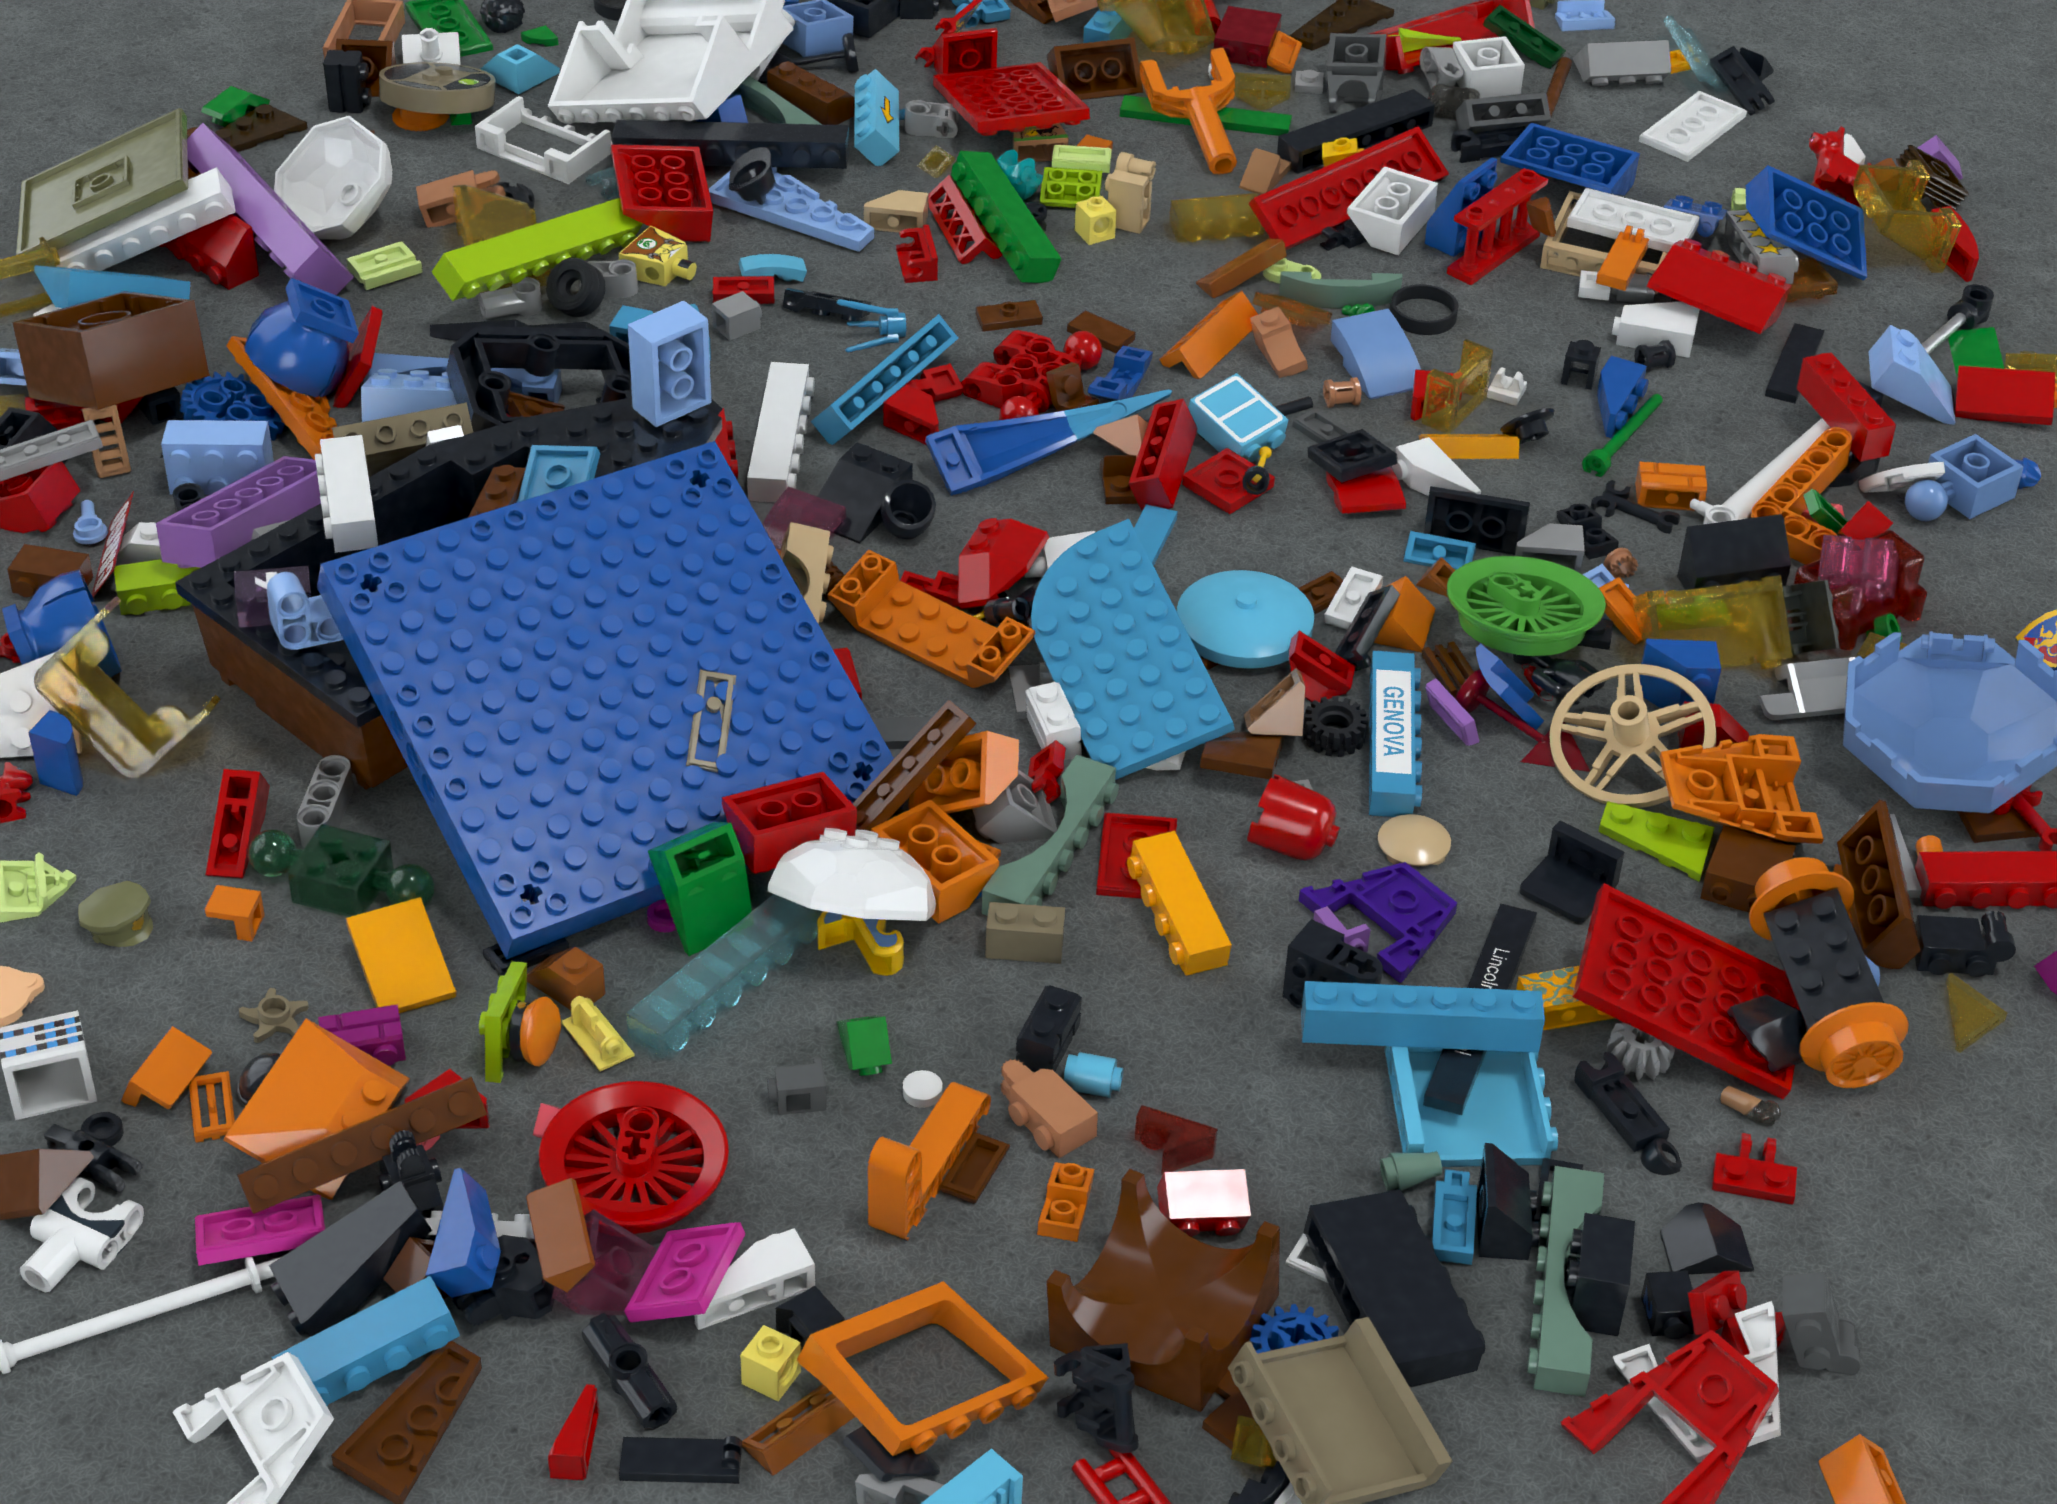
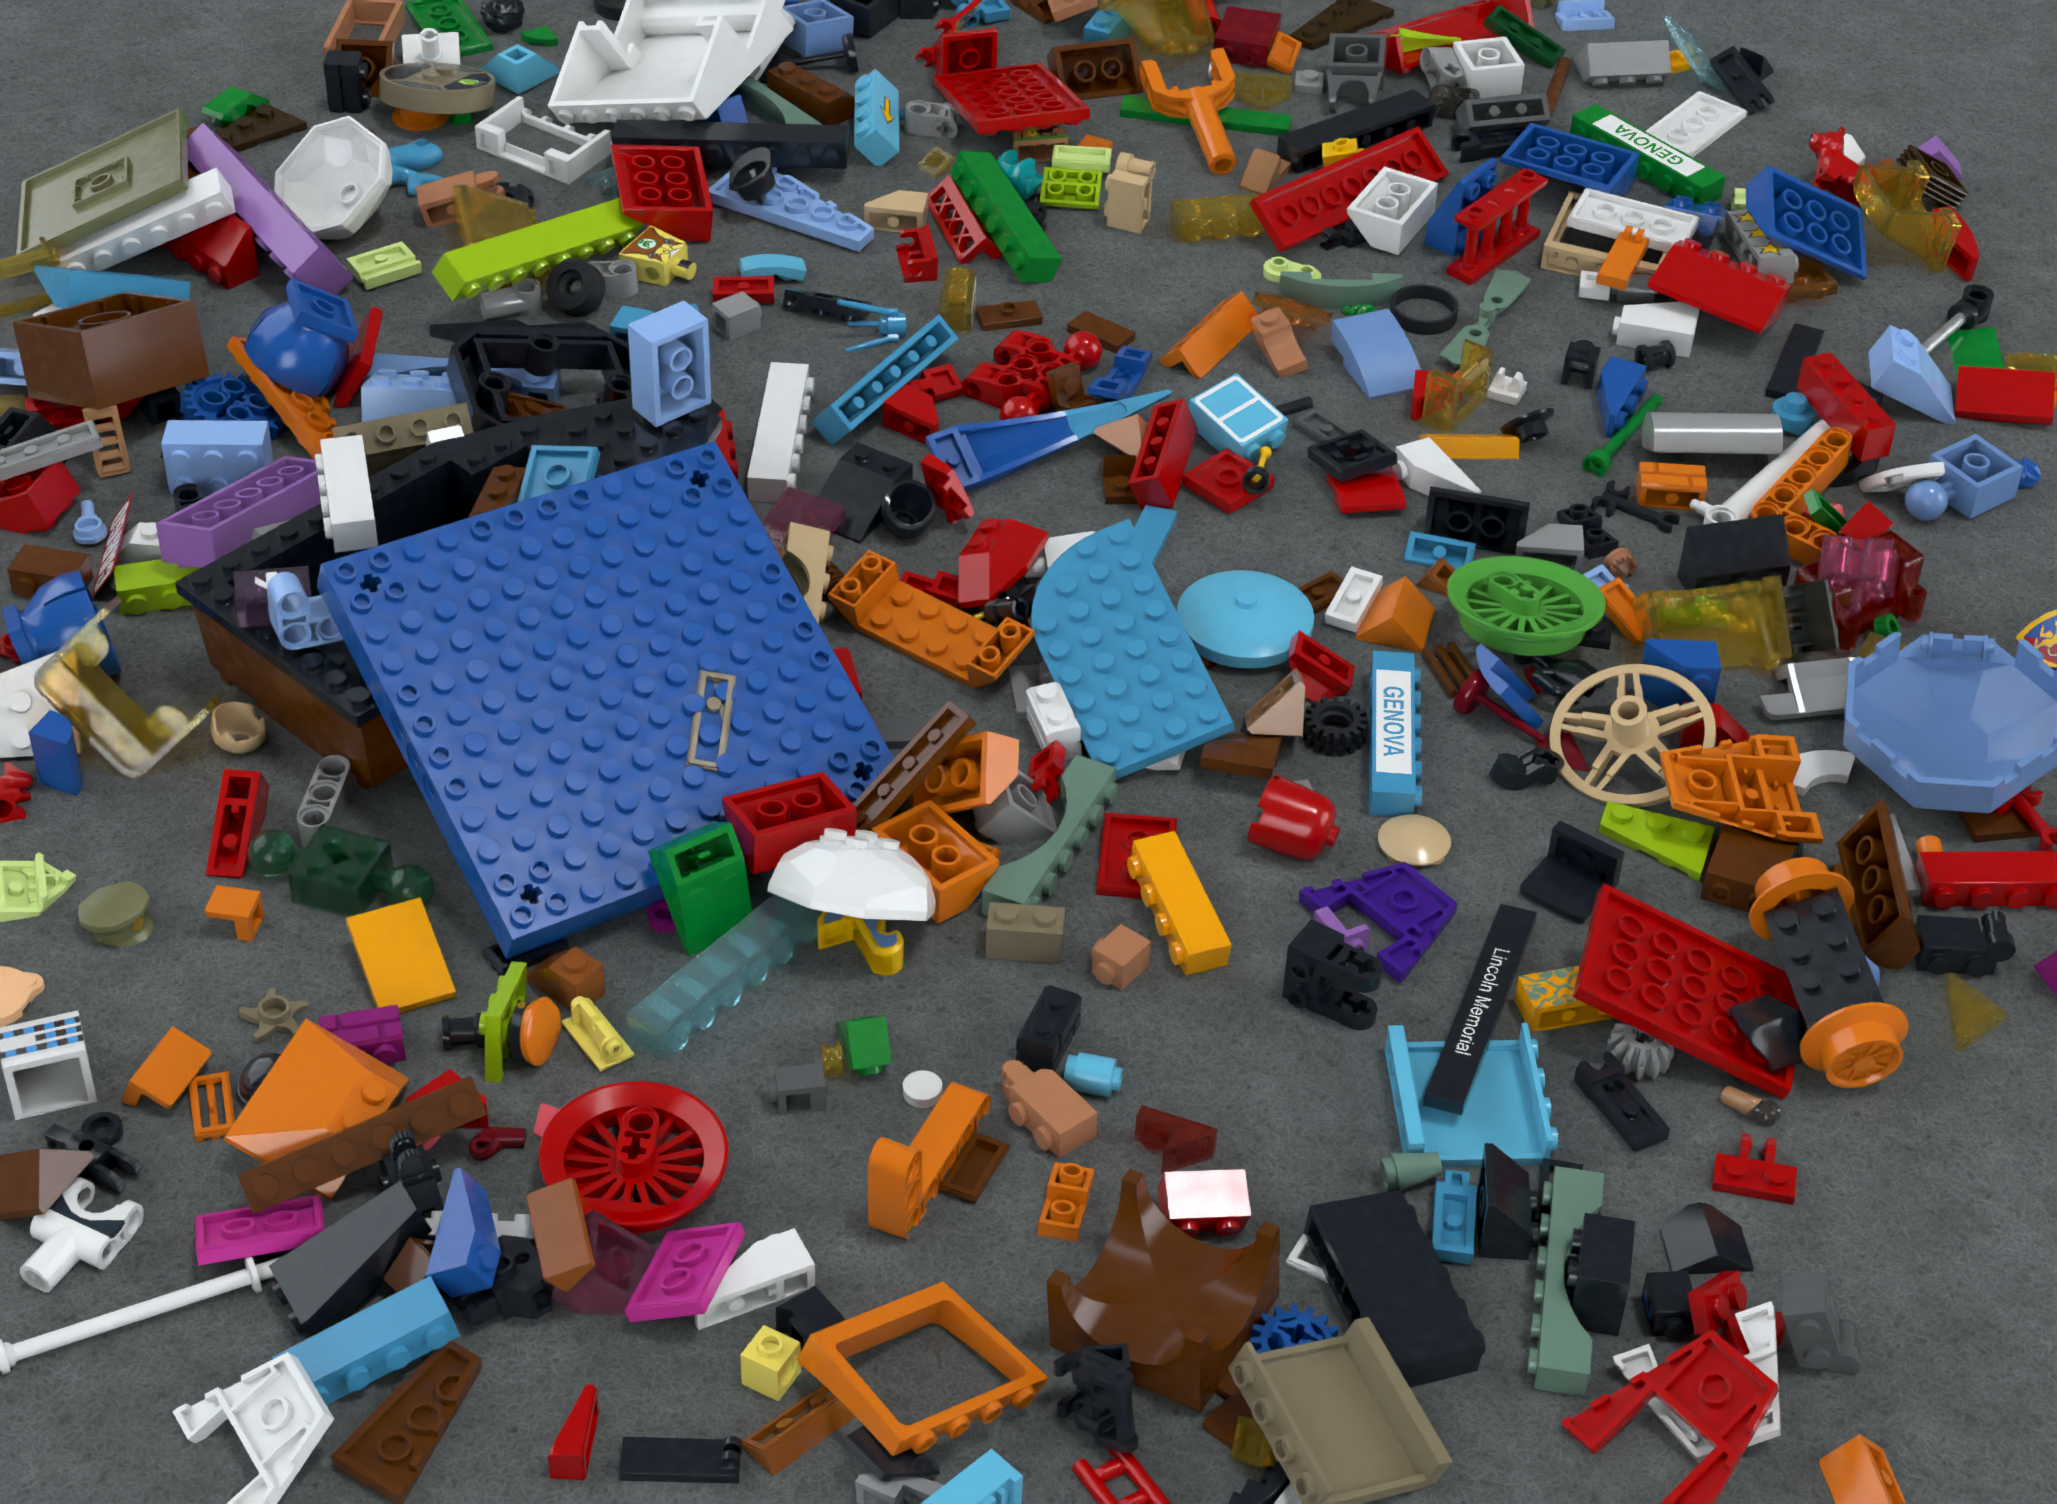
(237, 721): none -> tan hair
(412, 158): none -> dark azure piece
(461, 1031): none -> black bush
(494, 1139): none -> dark red arm
(629, 1371): black piece -> none
(832, 1058): none -> clear yellow bush
(946, 489): none -> red slope
(959, 298): none -> clear yellow brick
(1095, 220): light yellow brick -> none
(1120, 957): none -> nougat brick
(1243, 267): dark orange slope -> none
(1342, 392): nougat bush -> none
(1366, 626): black hinge -> none
(1422, 1016): dark azure brick -> none
(1452, 712): medium lavender tile -> none
(1501, 293): none -> sand green piece
(1528, 767): none -> black piece
(1541, 216): dark orange slope -> none
(1656, 1161): black piece -> none
(1657, 161): none -> green brick
(1712, 433): none -> light grey brick
(1794, 413): none -> dark azure piece
(1822, 767): none -> white tile

